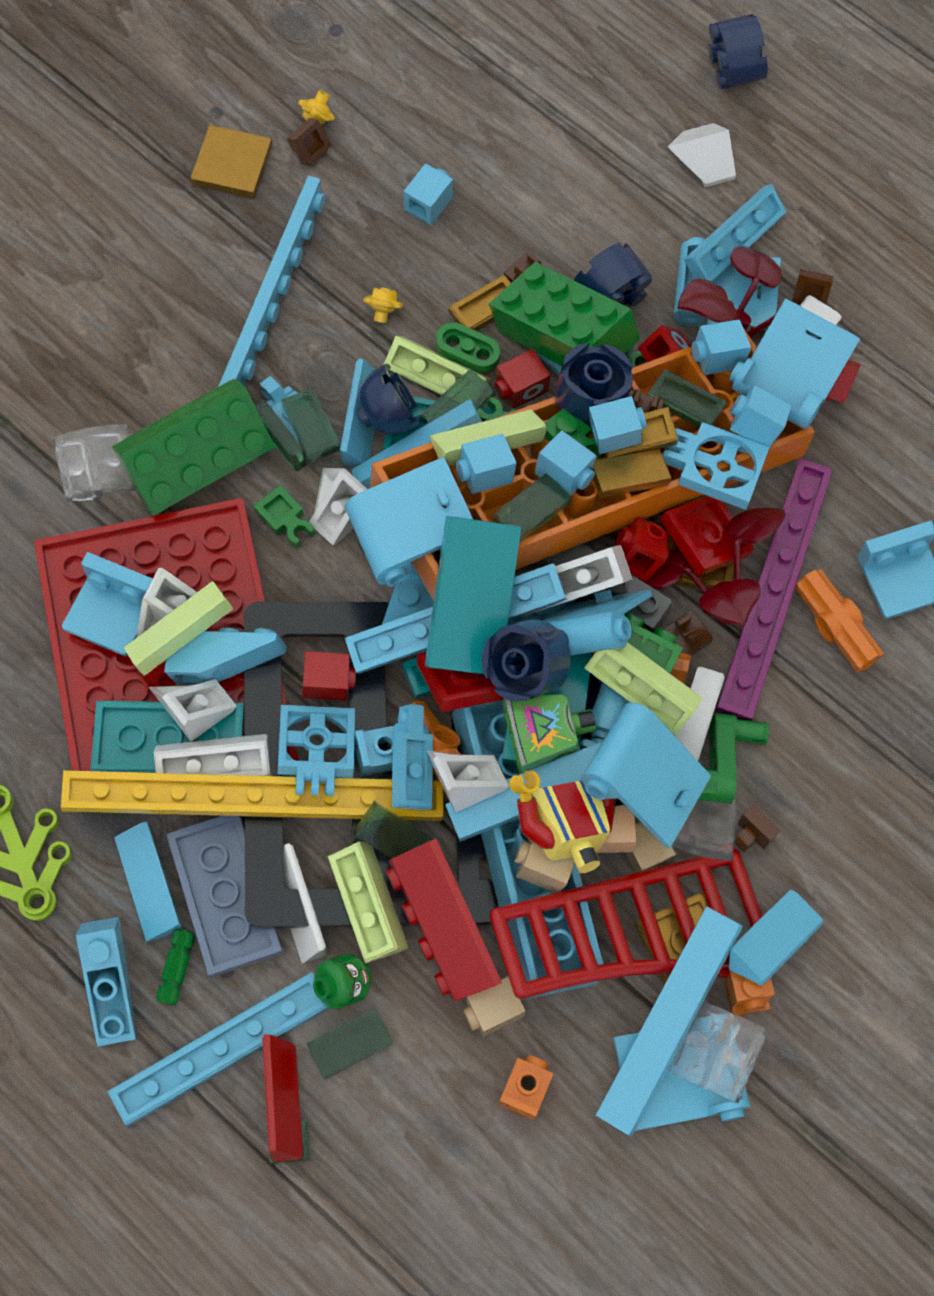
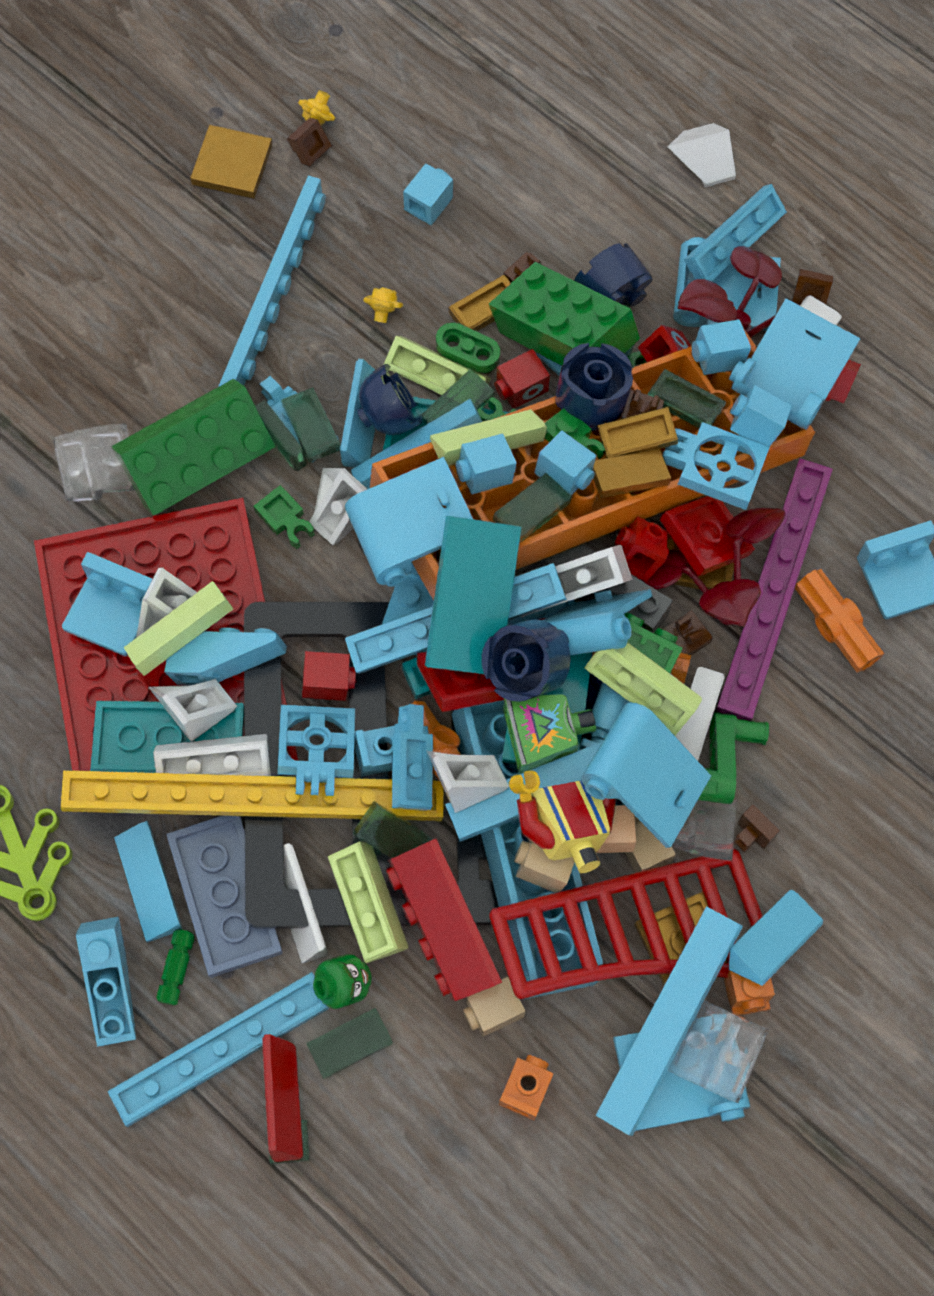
(617, 424): medium azure brick -> none
(738, 51): dark blue brick -> none

